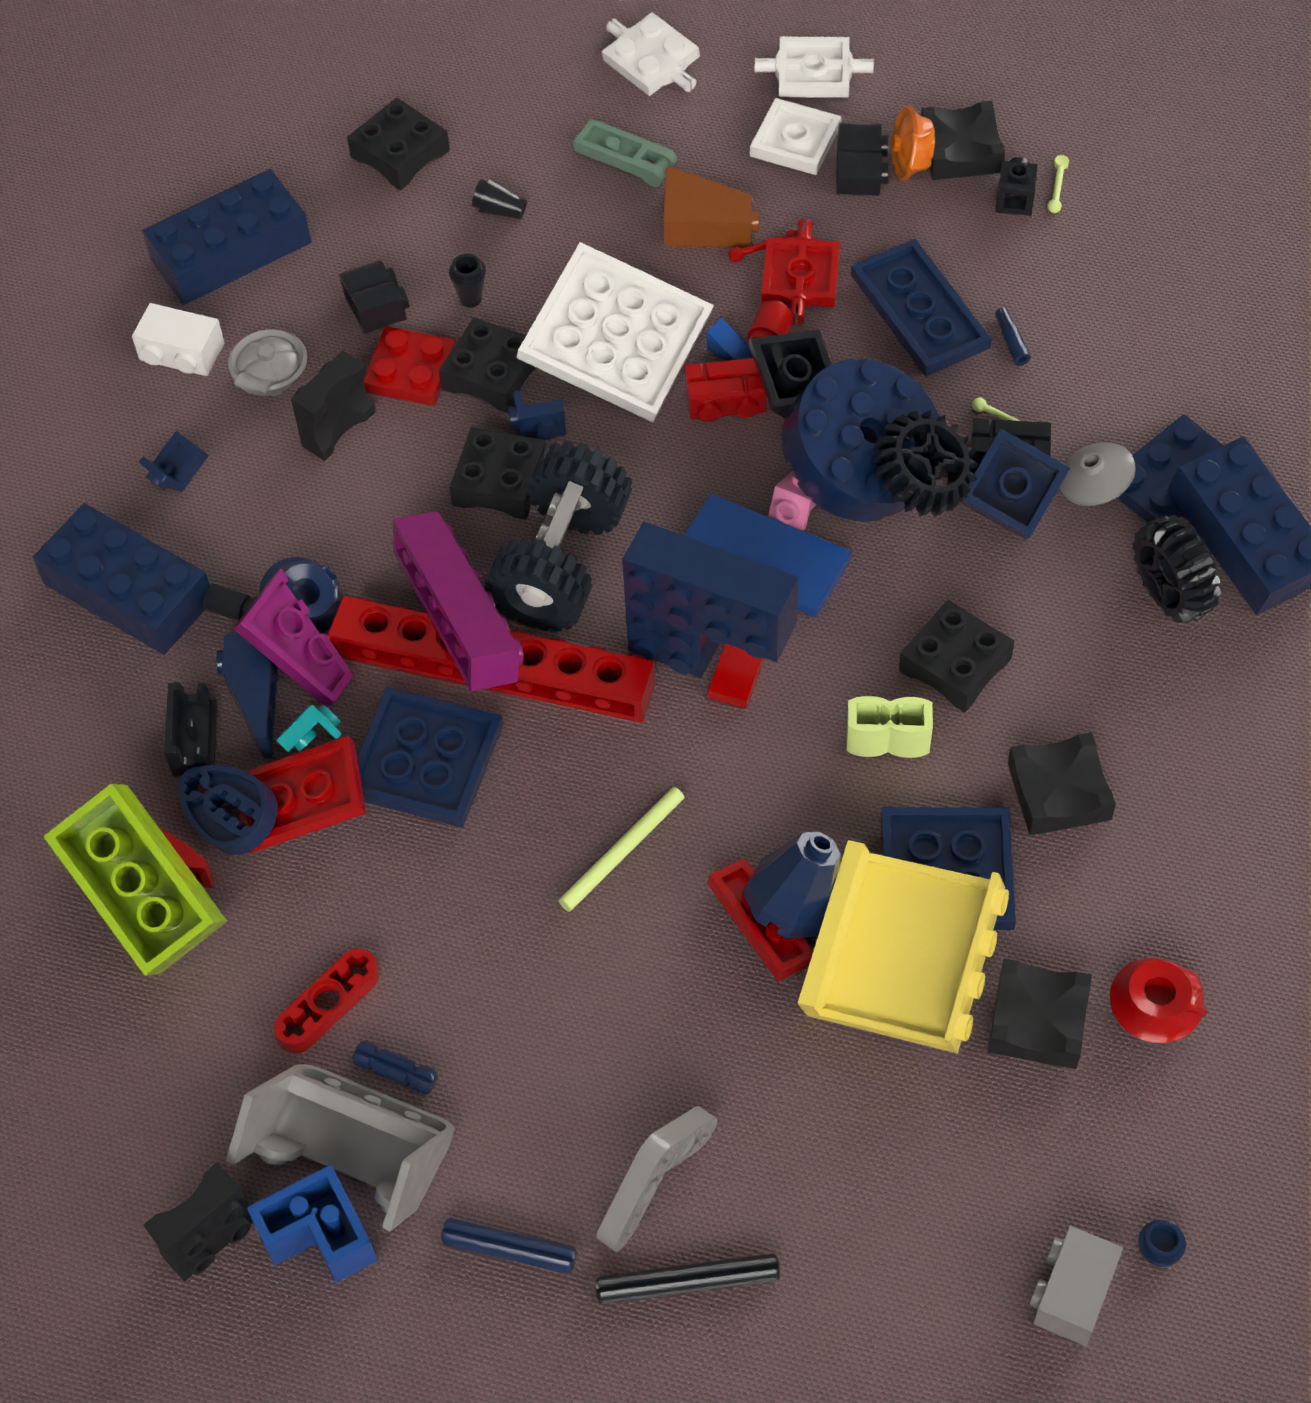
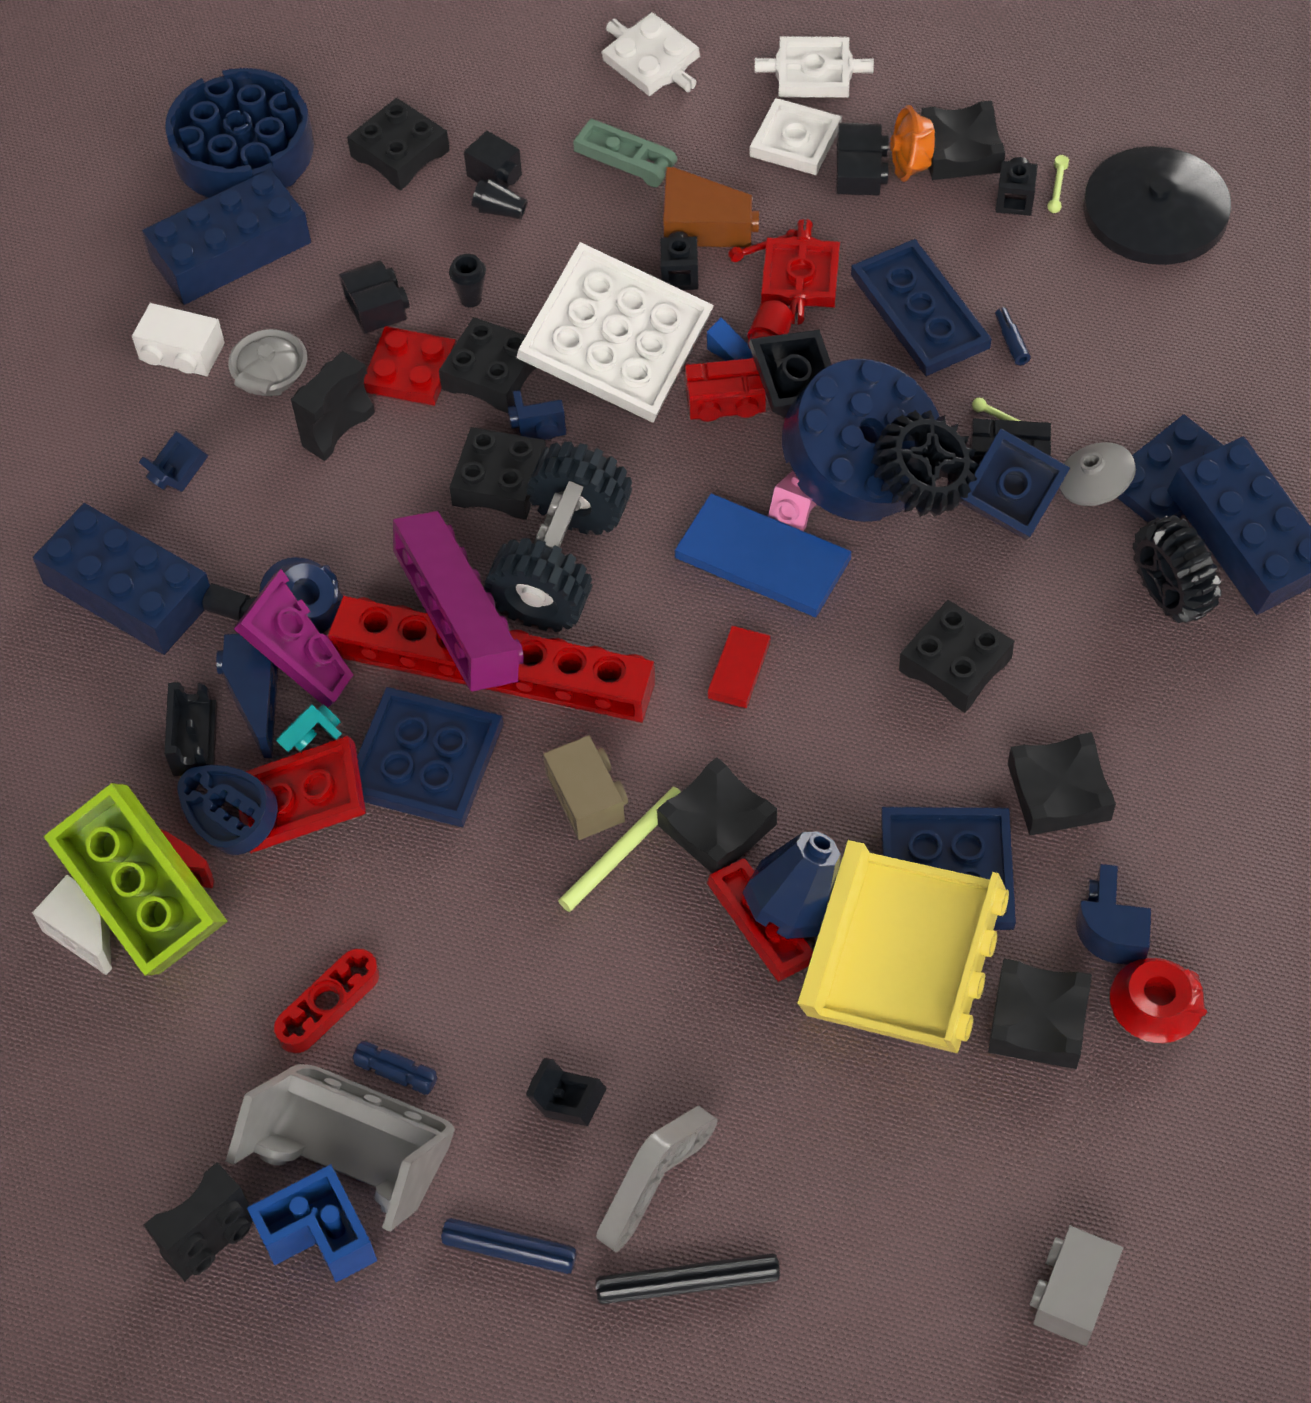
(75, 924): none -> white slope
(239, 129): none -> dark blue brick
(493, 159): none -> black brick
(565, 1094): none -> black bracket
(585, 787): none -> dark tan brick
(679, 254): none -> black brick
(695, 596): dark blue brick -> none
(717, 817): none -> black brick
(885, 726): yellowish green brick -> none
(1112, 930): none -> dark blue brick
(1157, 205): none -> black dish
(1162, 1243): dark blue plate -> none

